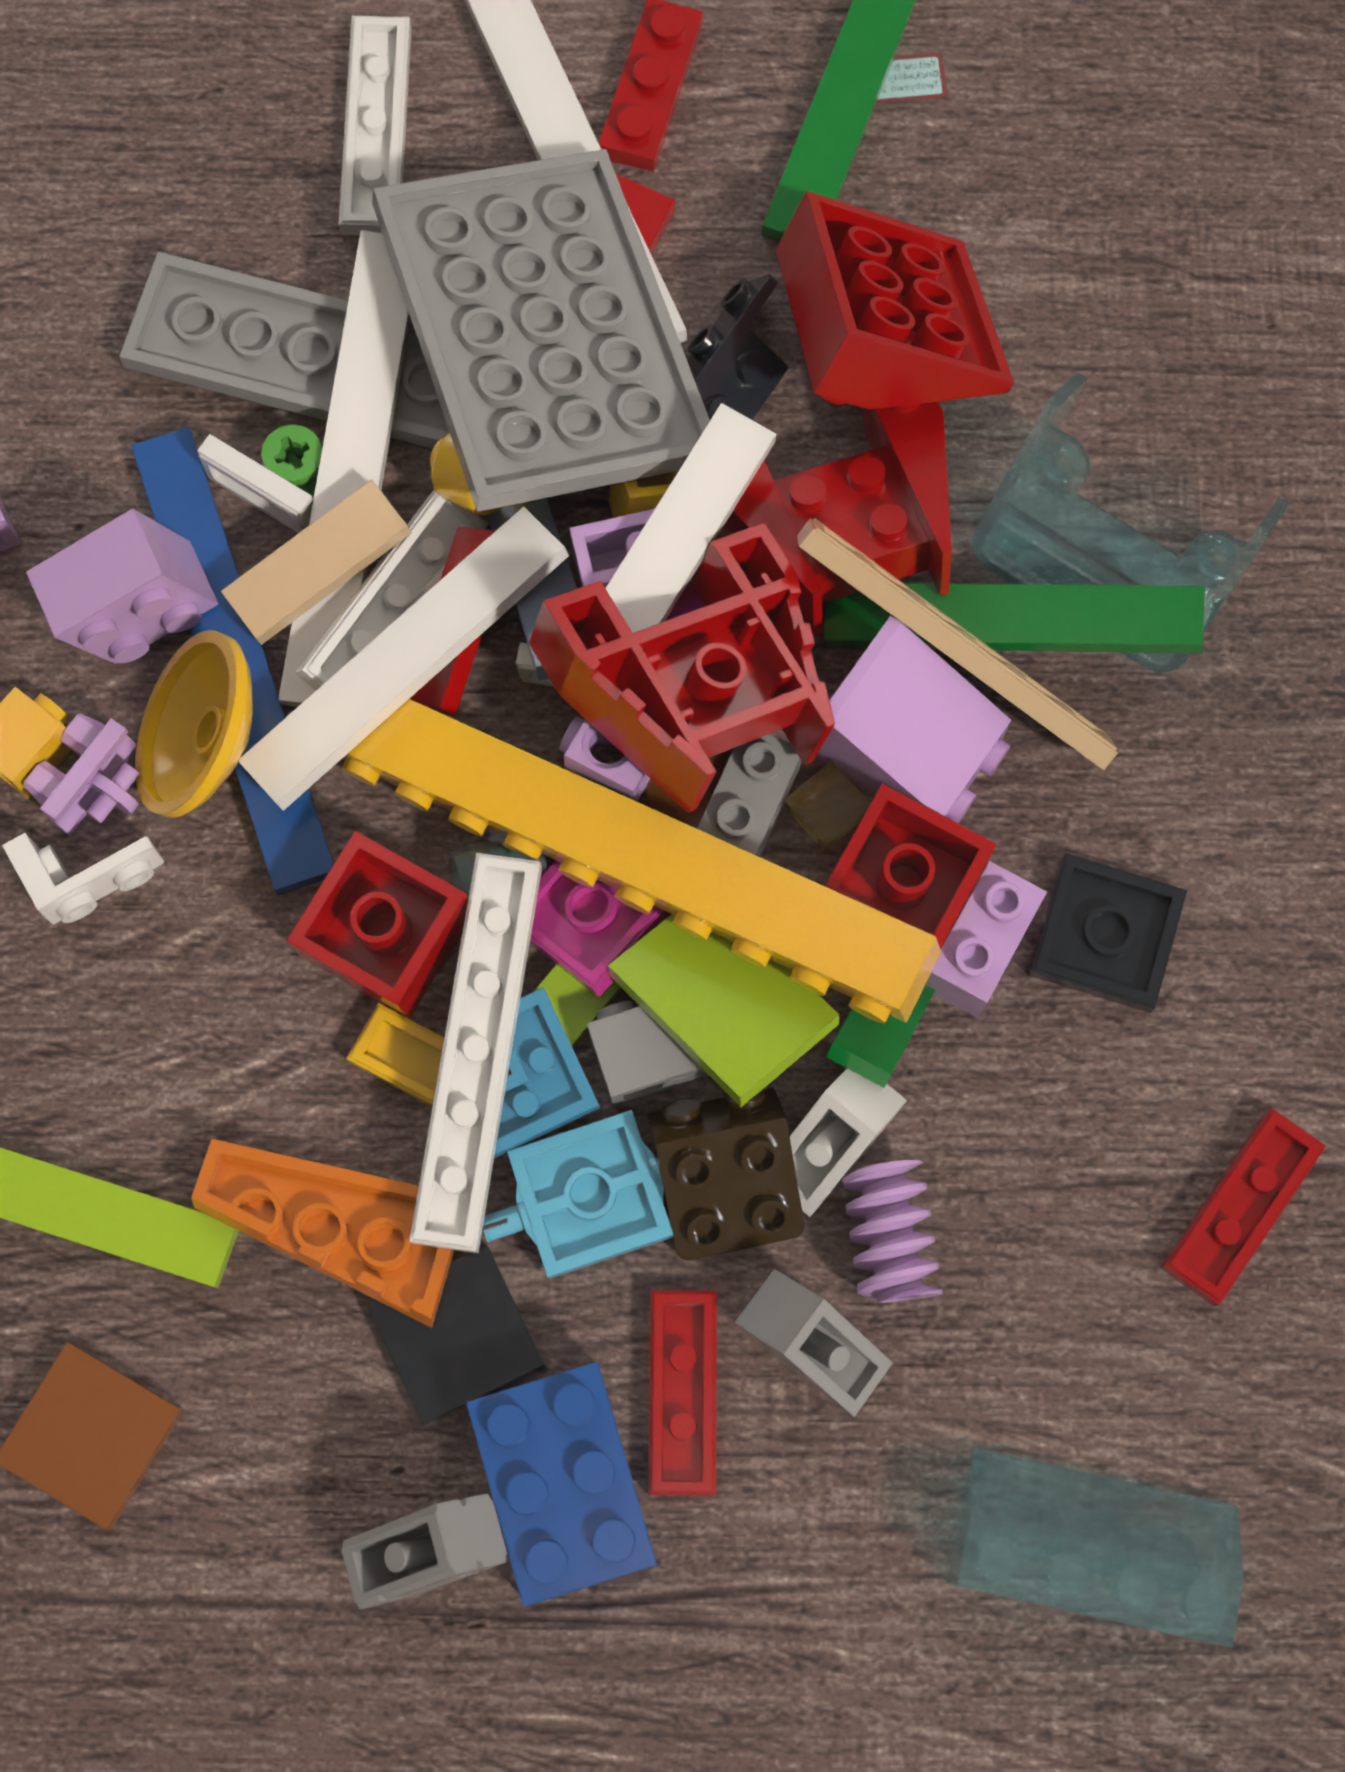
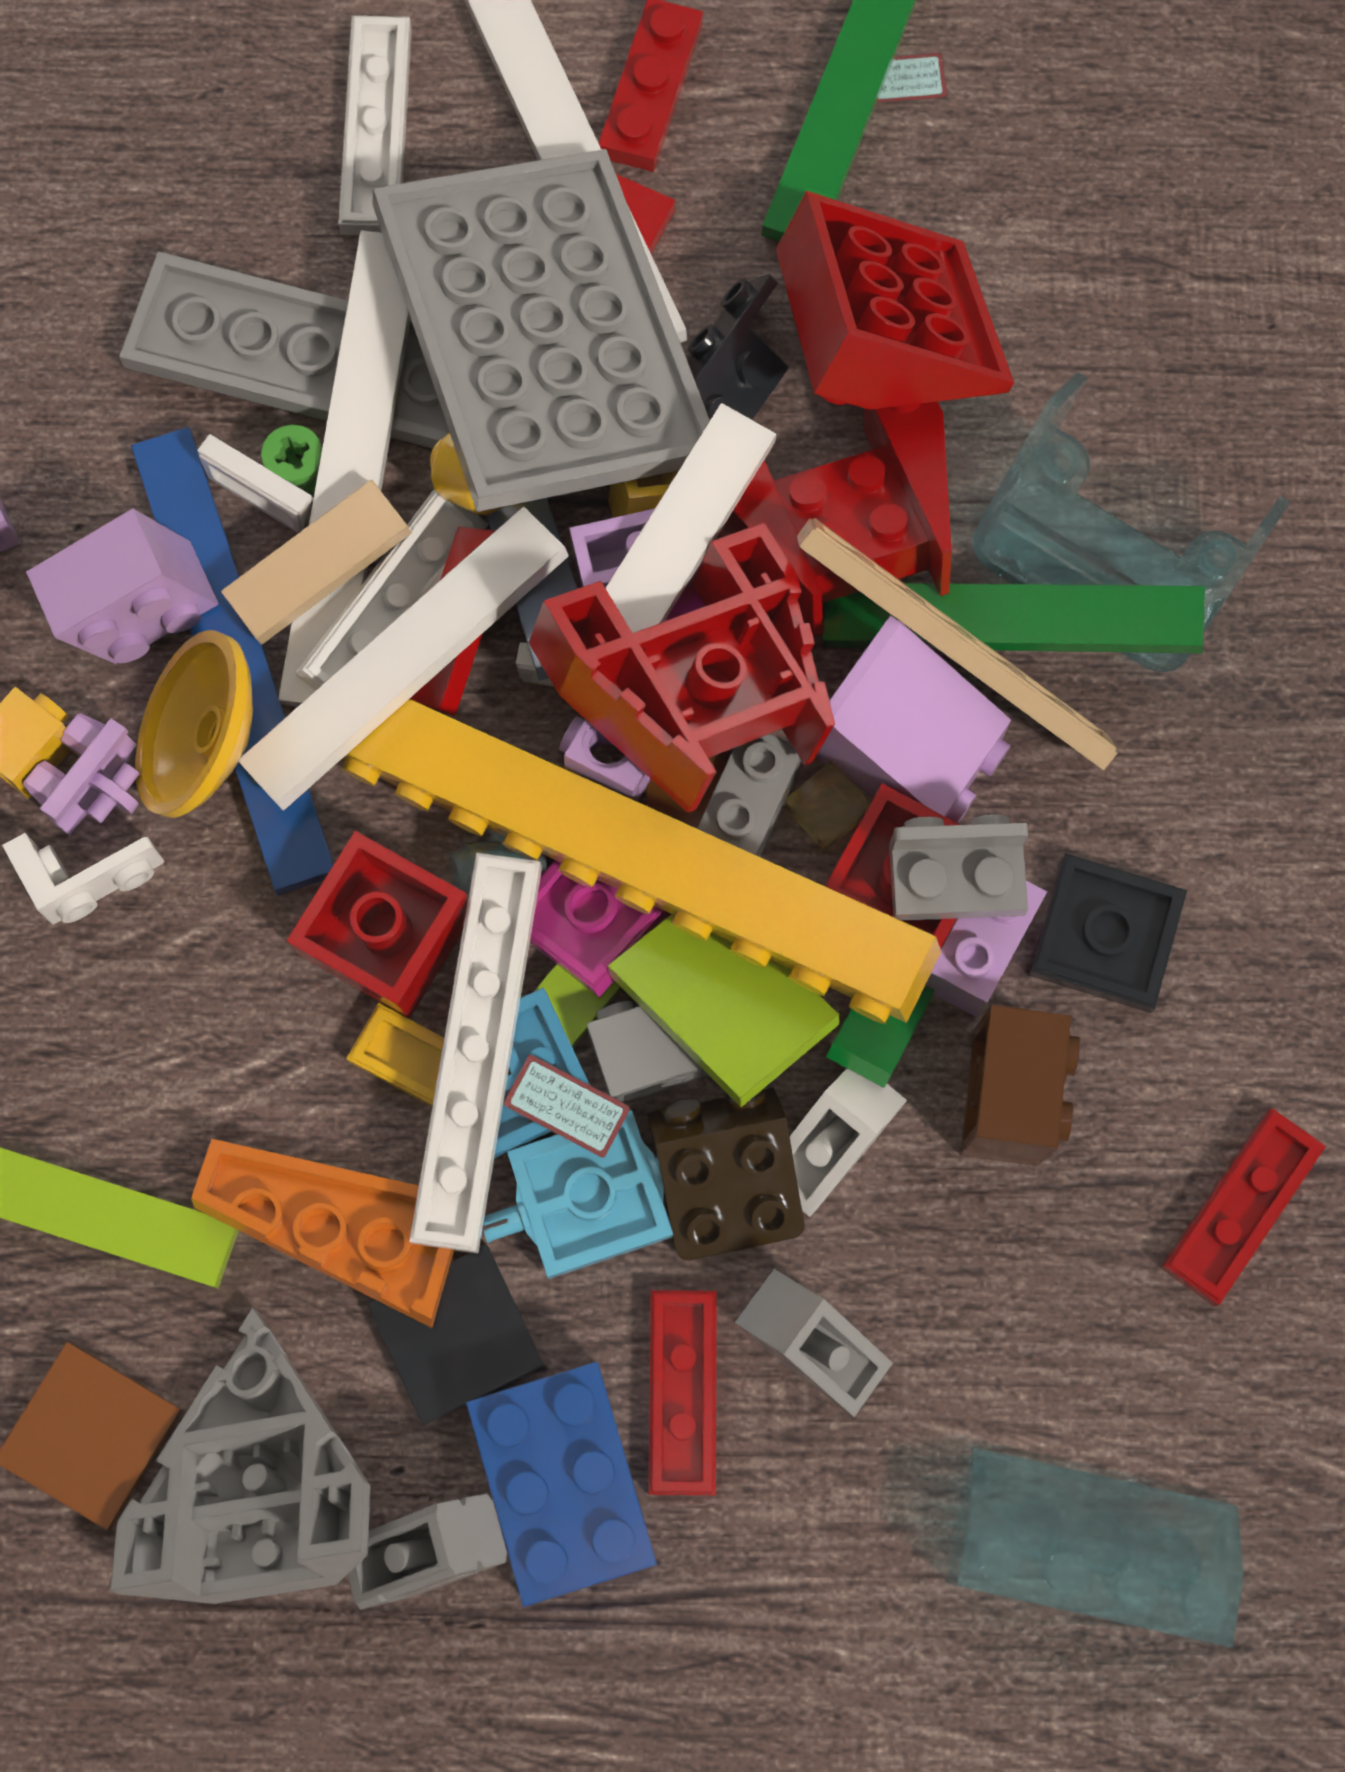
(247, 1491): none -> light grey wedge
(566, 1106): none -> clear light blue sticker
(890, 1232): lavender piece -> none
(958, 869): none -> light grey bracket
(1018, 1085): none -> reddish brown brick

